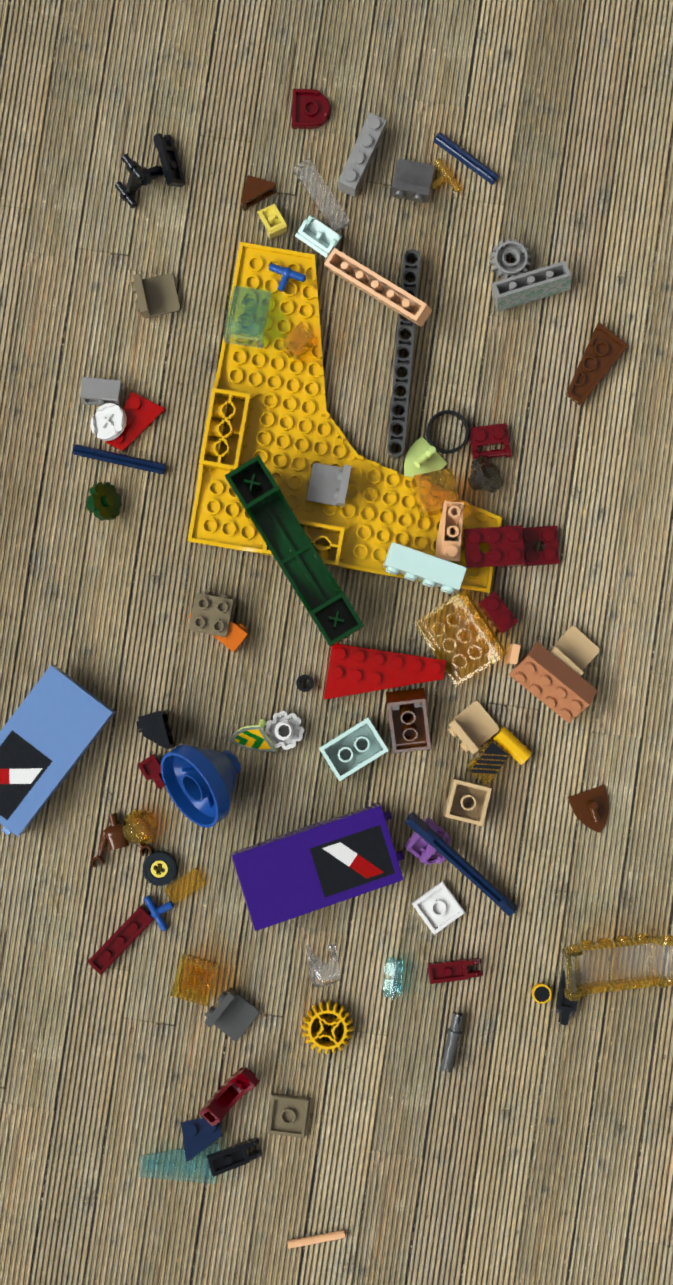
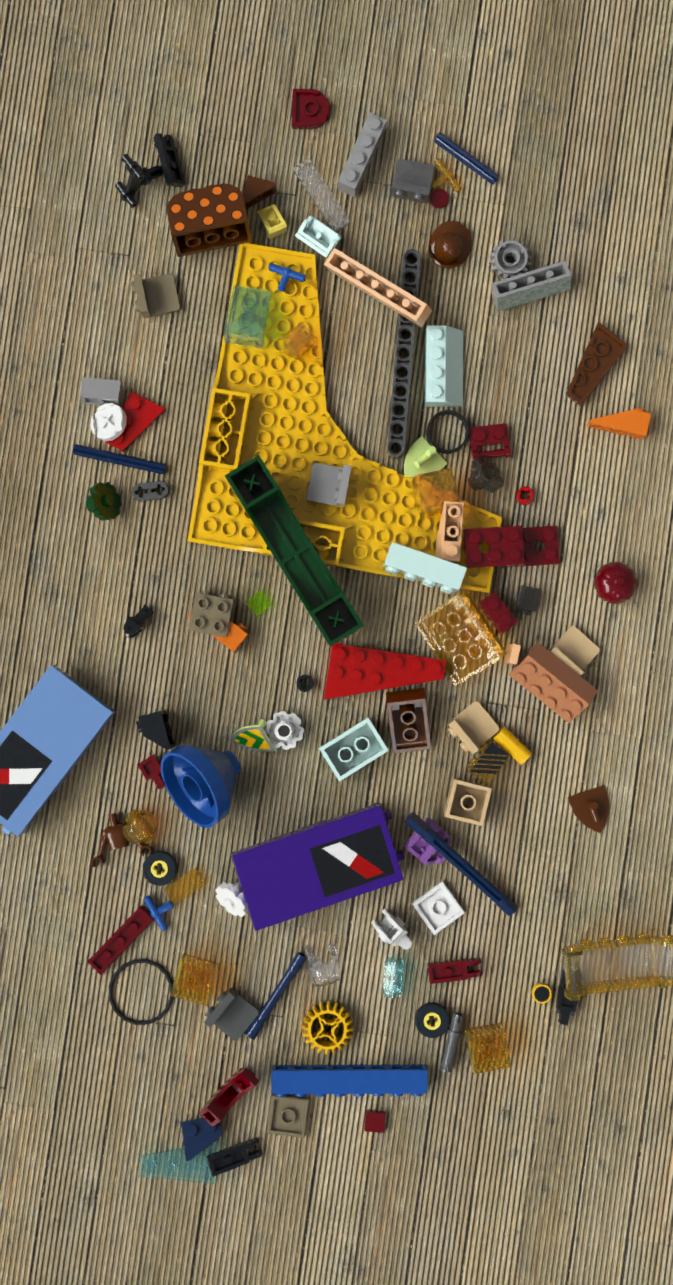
(111, 992): none -> black piece
(134, 625): none -> black piece
(151, 495): none -> dark grey beam
(208, 219): none -> reddish brown brick
(232, 898): none -> white plant
(258, 603): none -> clear neon green tile
(259, 1021): none -> dark blue piece
(316, 1239): light nougat bar -> none
(349, 1080): none -> blue brick
(375, 1121): none -> dark red tile
(392, 930): none -> white hinge
(422, 1016): none -> black bush
(439, 198): none -> dark red piece
(443, 366): none -> light aqua slope
(450, 244): none -> reddish brown hat
(487, 1048): none -> clear yellow brick
(525, 490): none -> red bush
(527, 599): none -> clear smoke brick
(615, 582): none -> dark red piece
(628, 423): none -> orange slope

